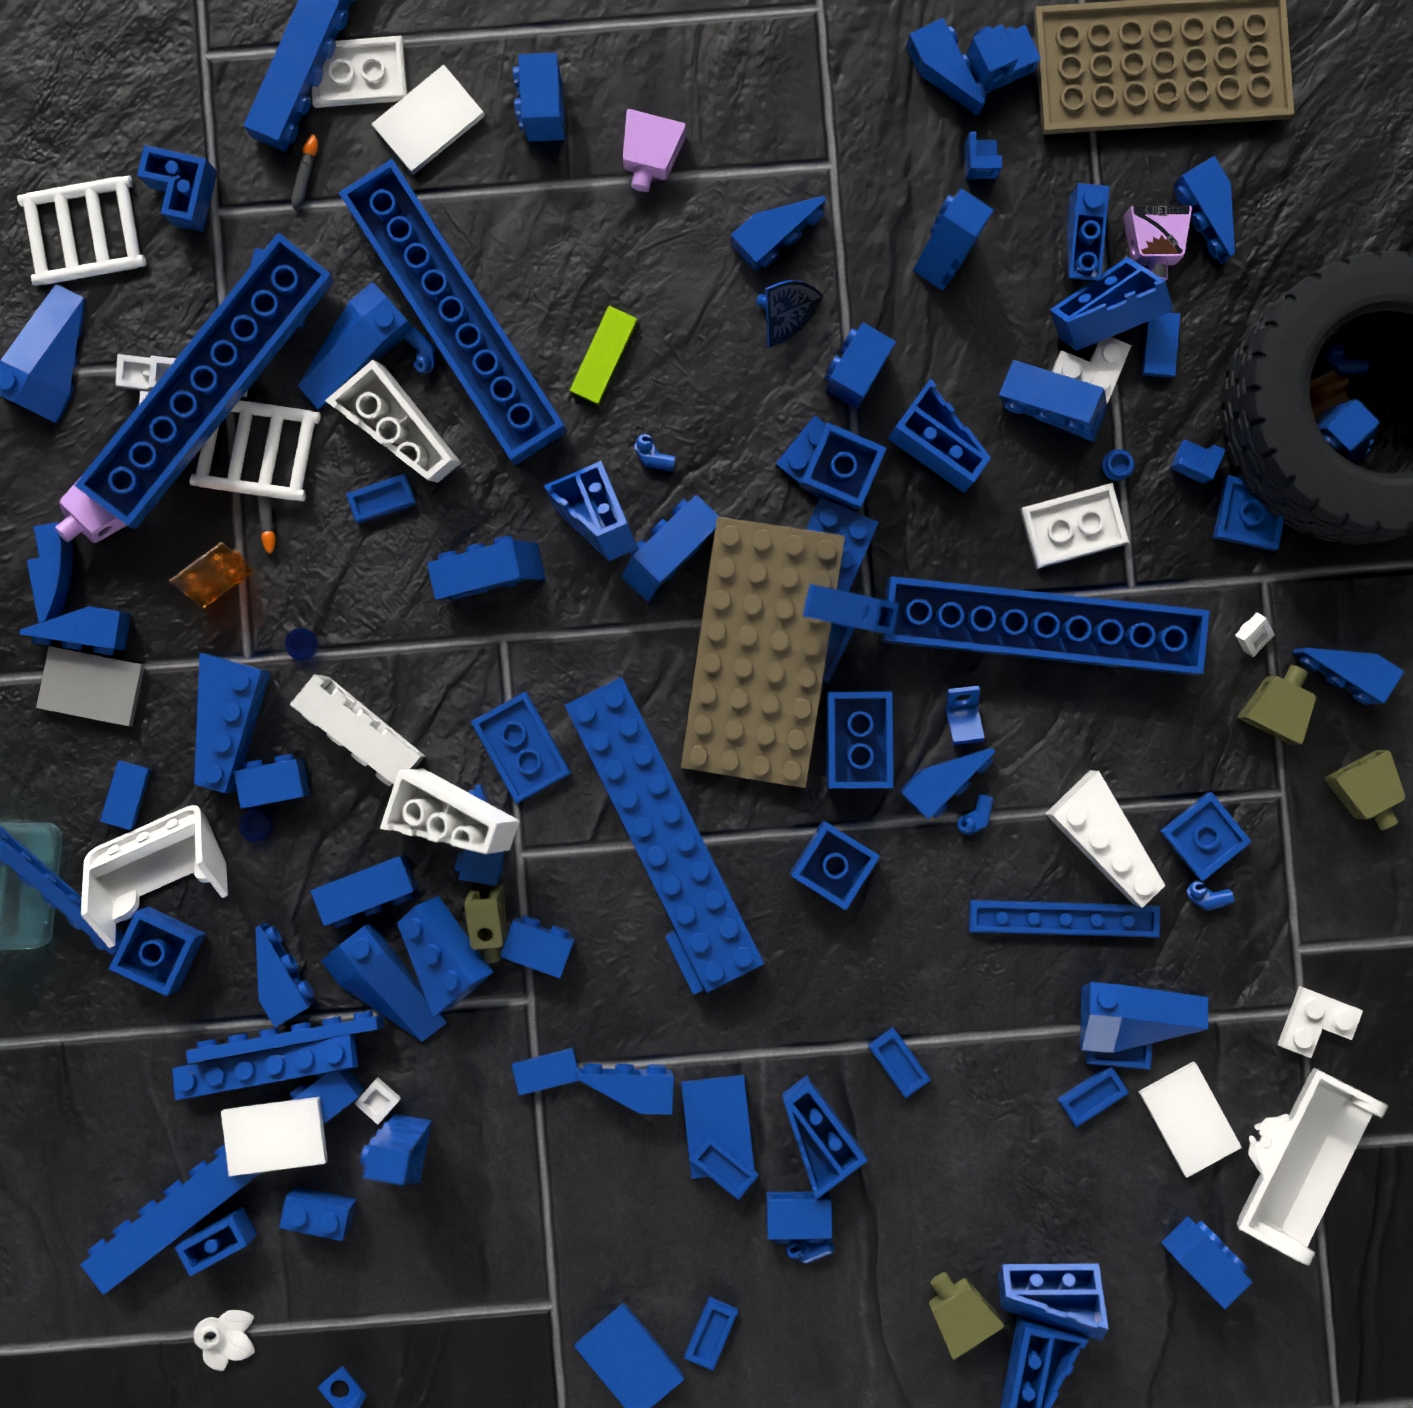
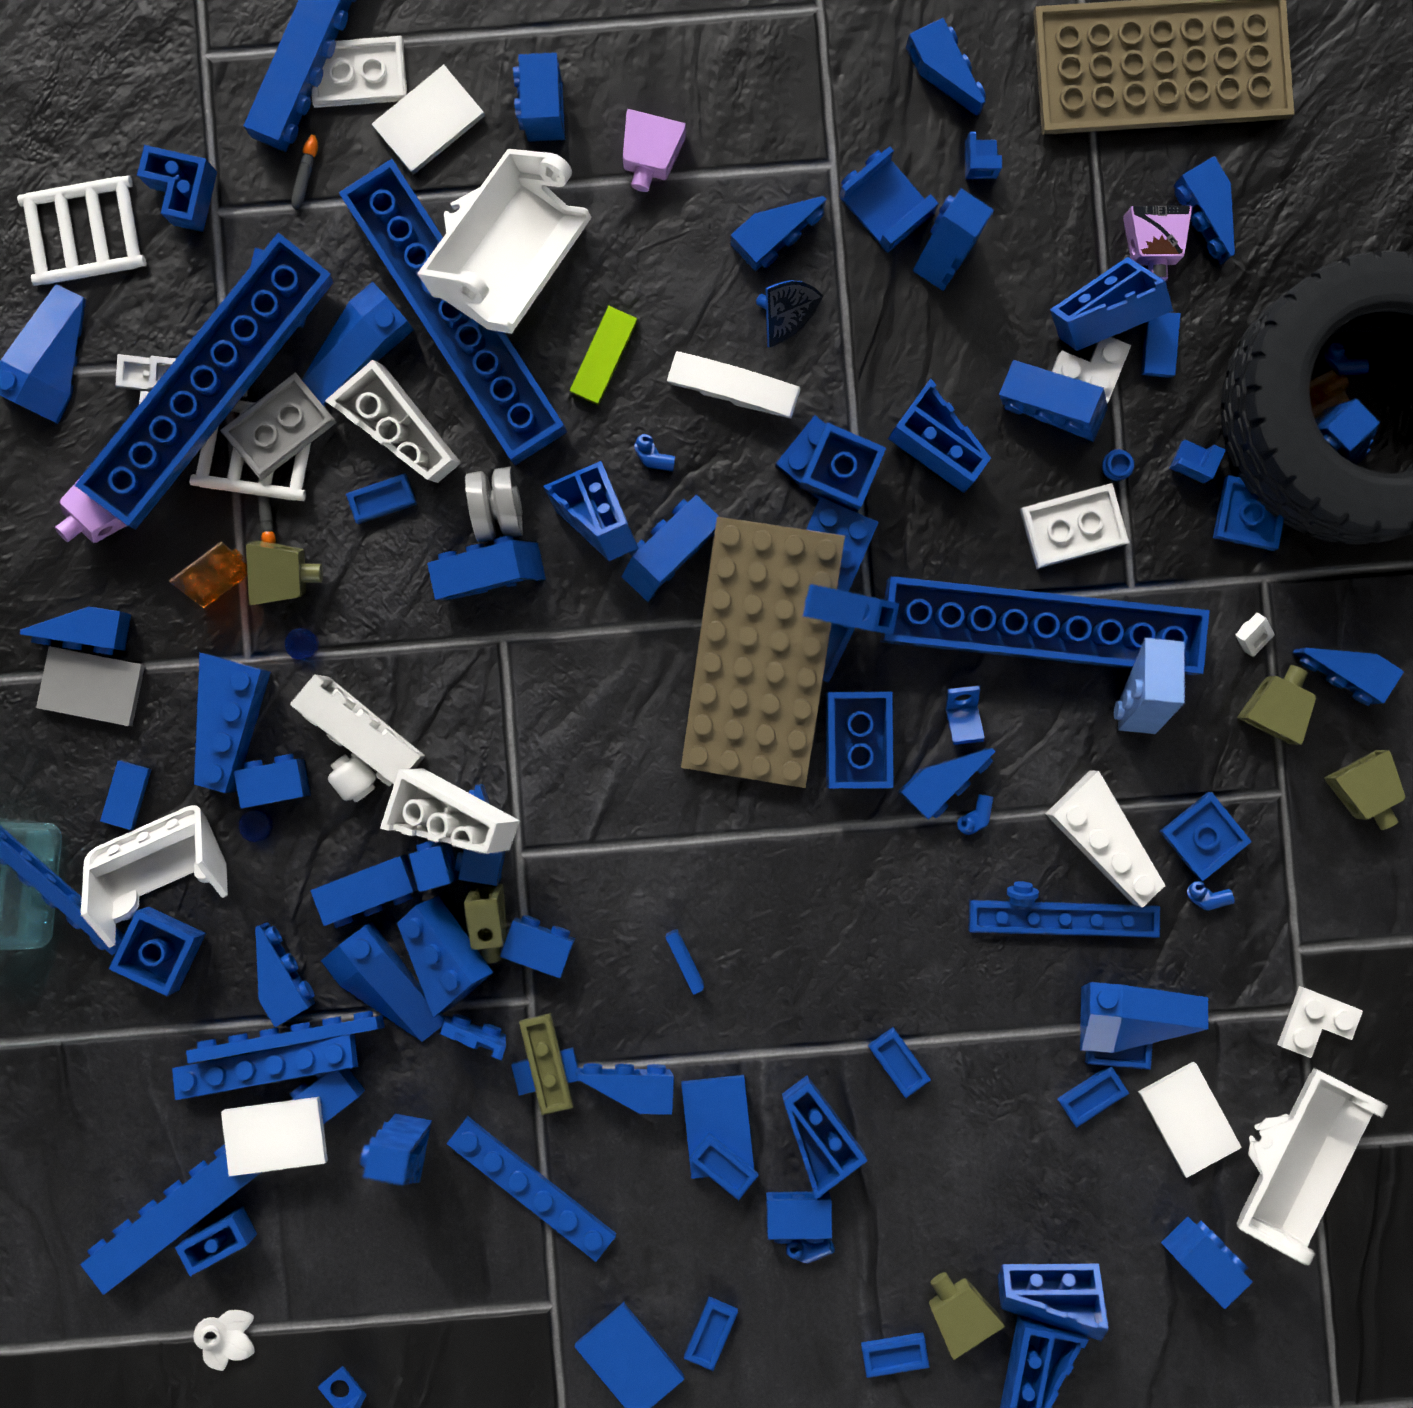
(50, 572): blue slope -> none
(278, 426): none -> light grey tile
(278, 572): none -> olive torso
(318, 1213): blue brick -> none
(351, 778): none -> white head
(377, 1100): white plate -> none
(425, 349): blue arm -> none
(433, 865): none -> blue brick
(472, 1035): none -> blue wing
(490, 505): none -> light grey wheel
(505, 240): none -> white piece
(521, 747): blue tile -> none
(531, 1188): none -> blue plate
(546, 1064): none -> olive tile
(664, 834): blue brick -> none
(734, 384): none -> white slope
(834, 865): blue brick -> none
(861, 362): blue brick -> none
(885, 200): none -> blue panel
(895, 1355): none -> blue tile
(1002, 56): blue brick -> none
(1022, 894): none -> blue plate
(1086, 231): blue slope -> none
(1153, 687): none -> medium blue wedge

